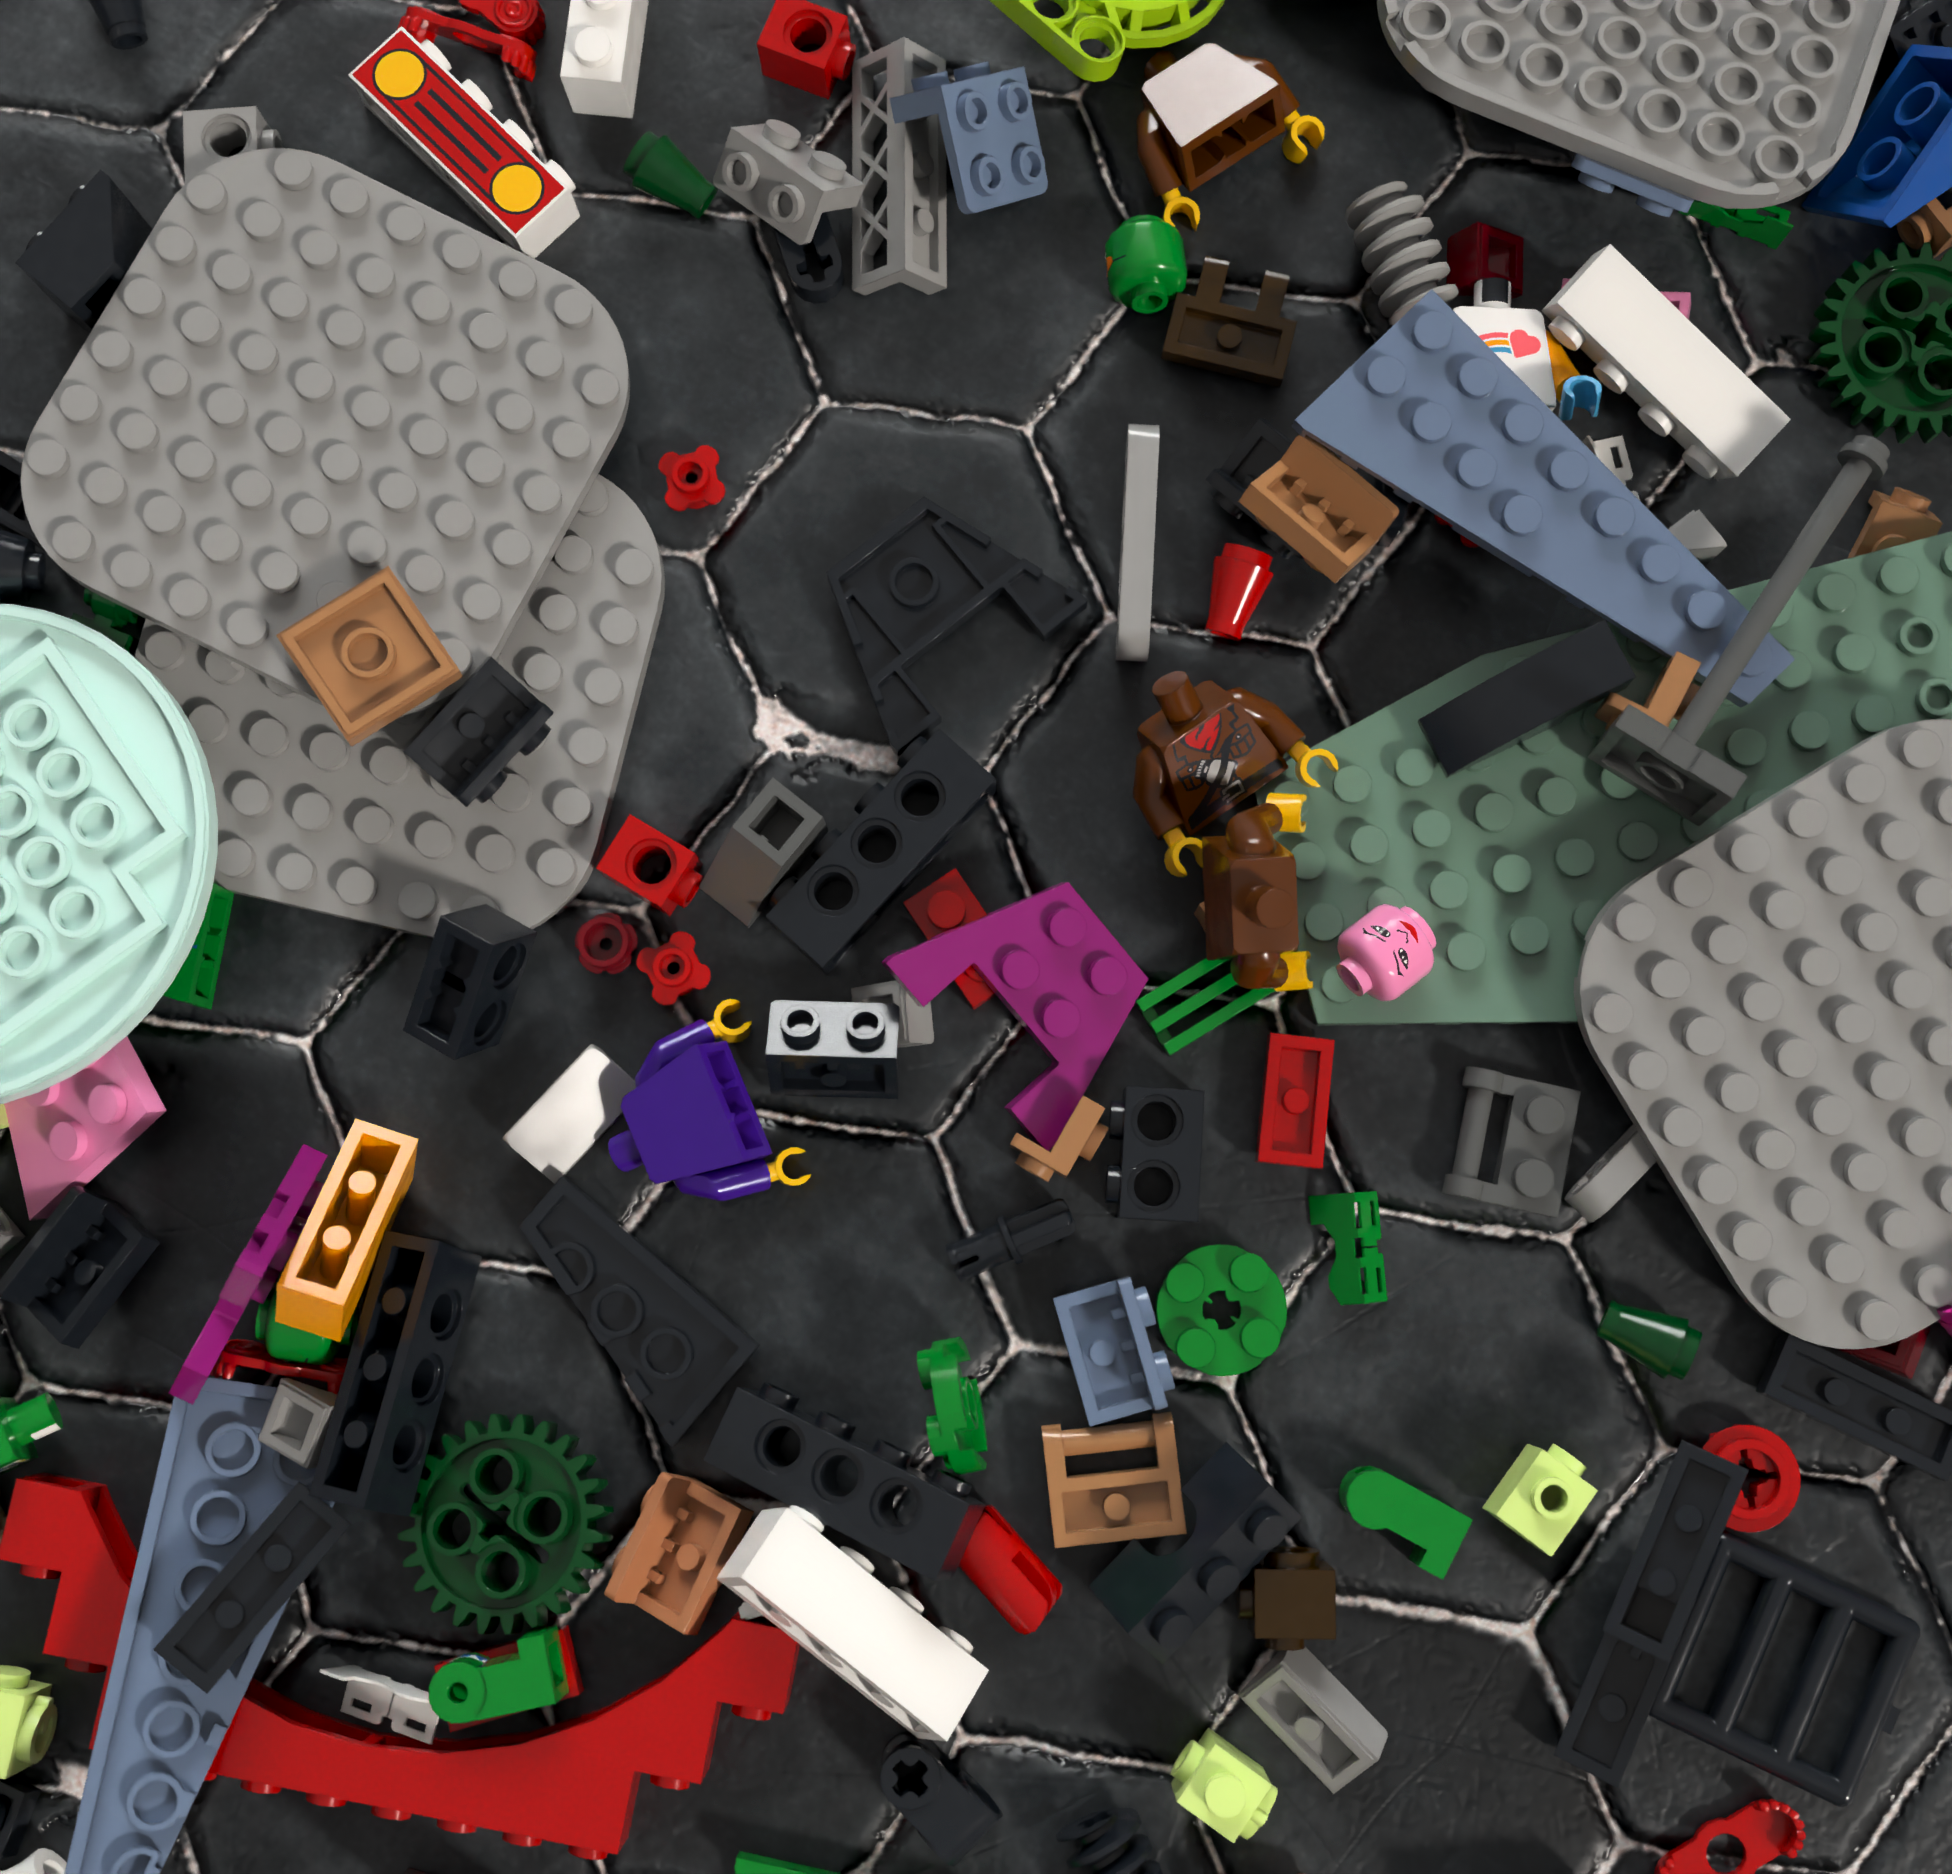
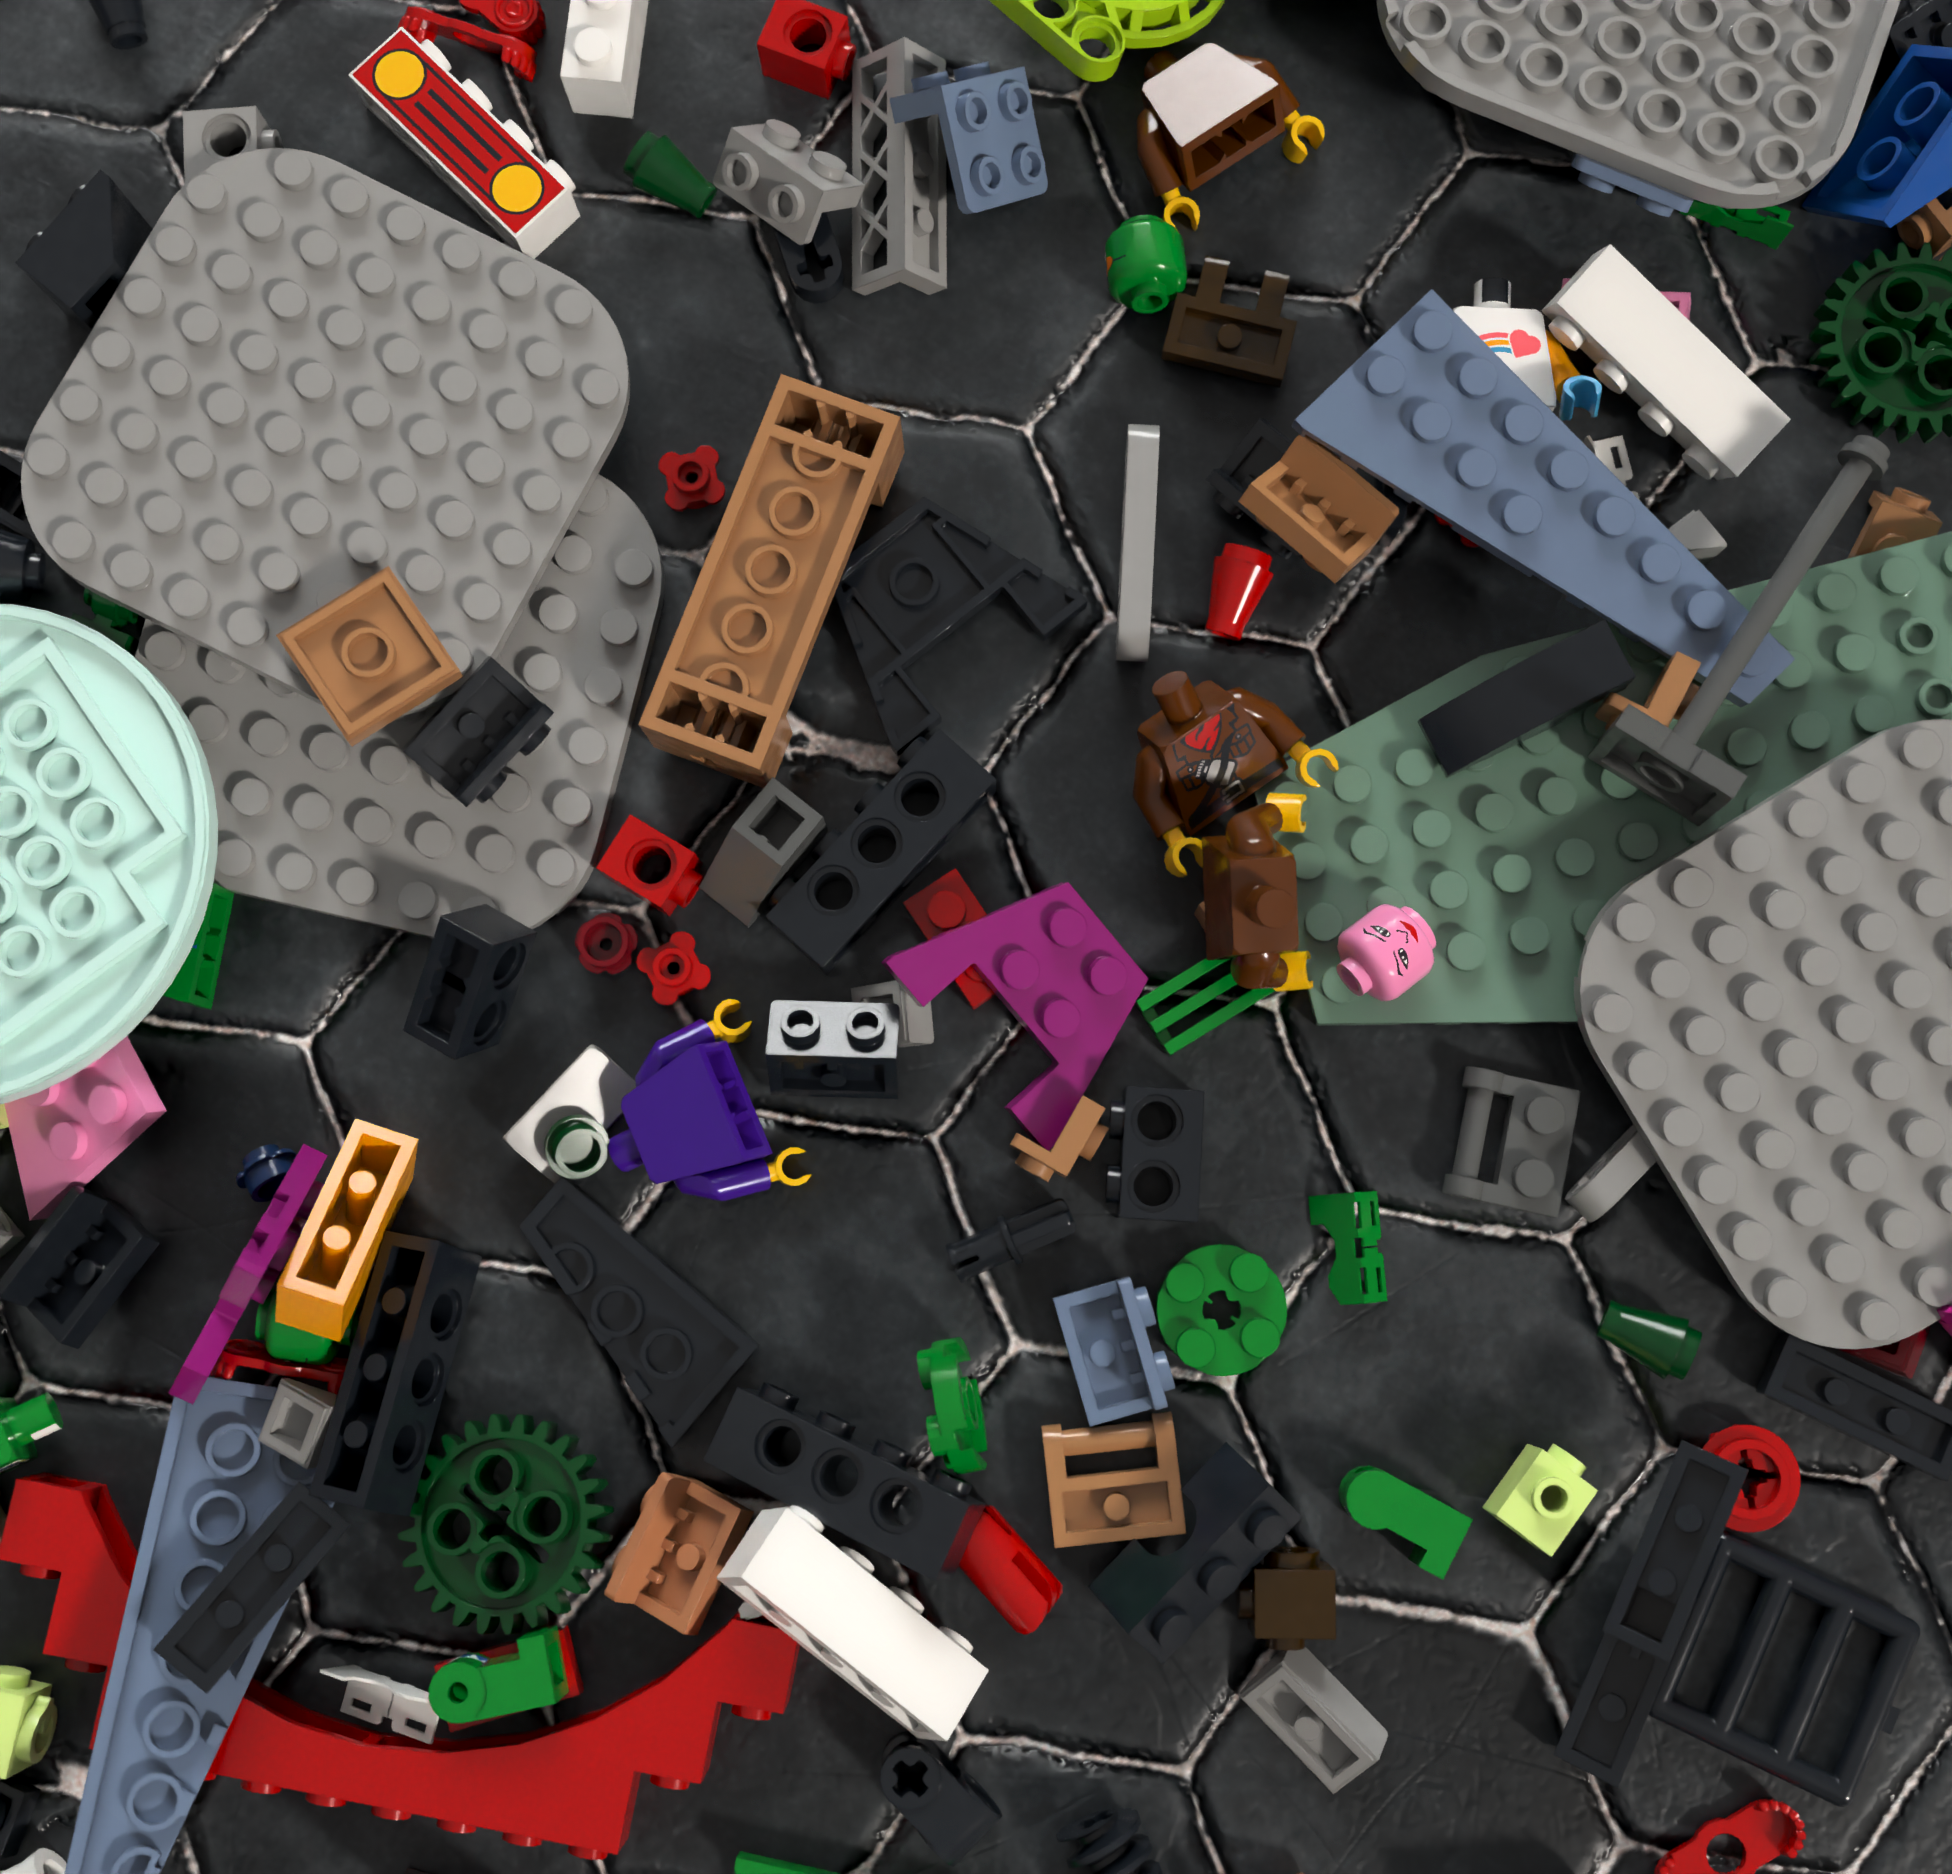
(265, 1171): none -> dark blue plate
(576, 1146): none -> plate
(771, 580): none -> medium nougat plate
(1223, 1786): yellowish green brick -> none
(1295, 1101): red plate -> none
(1394, 249): light grey piece -> none
(1484, 253): dark red slope -> none

